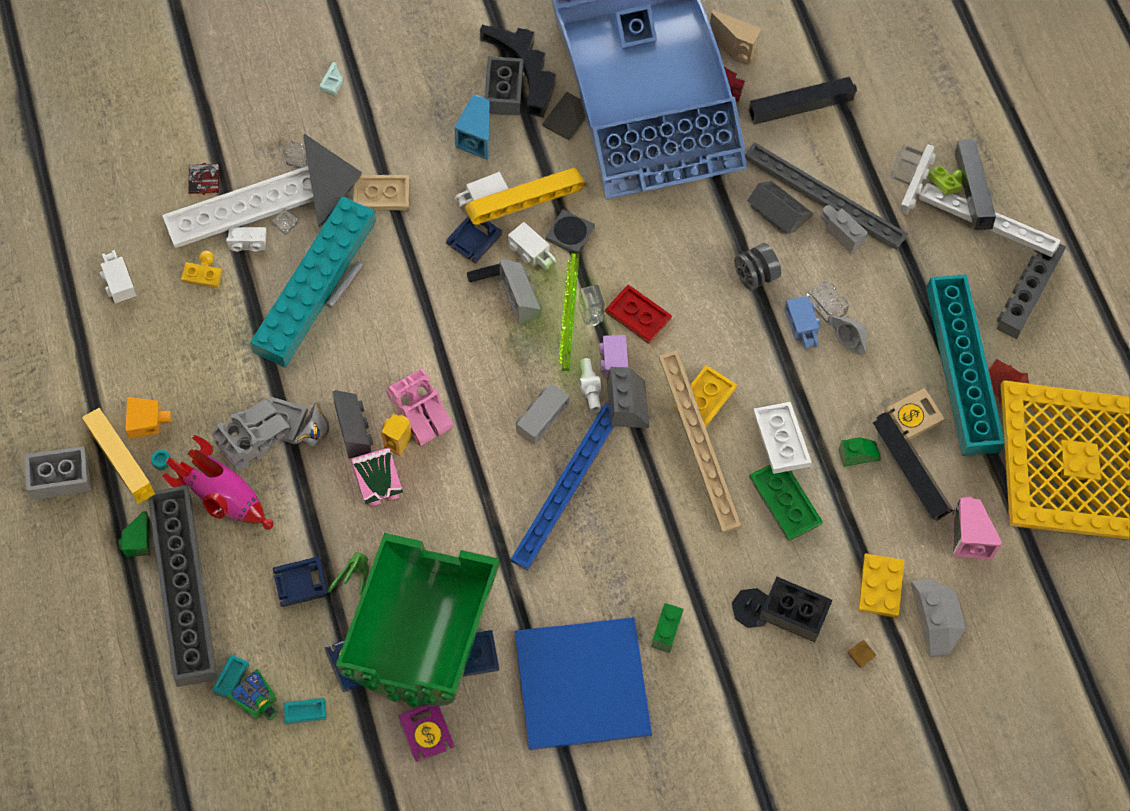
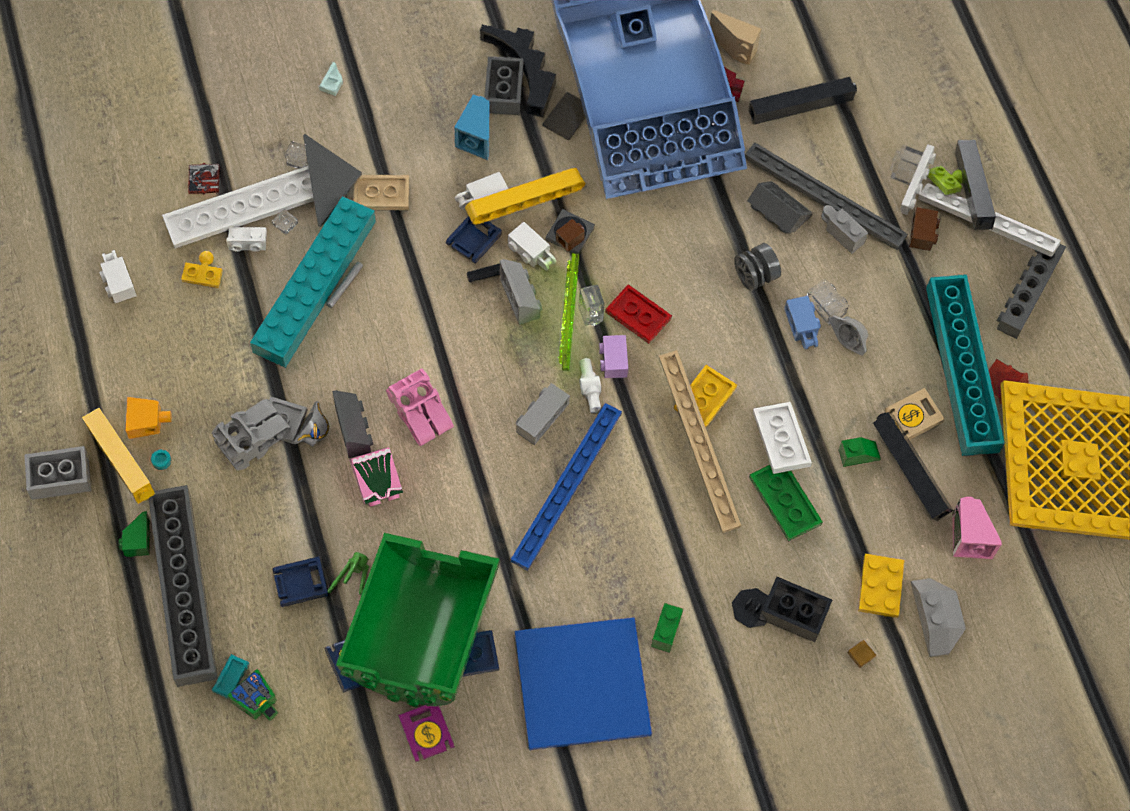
(219, 487): piece -> none
(305, 711): teal tile -> none
(396, 433): yellow brick -> none
(570, 235): none -> reddish brown brick
(627, 398): dark grey slope -> none
(924, 228): none -> reddish brown brick

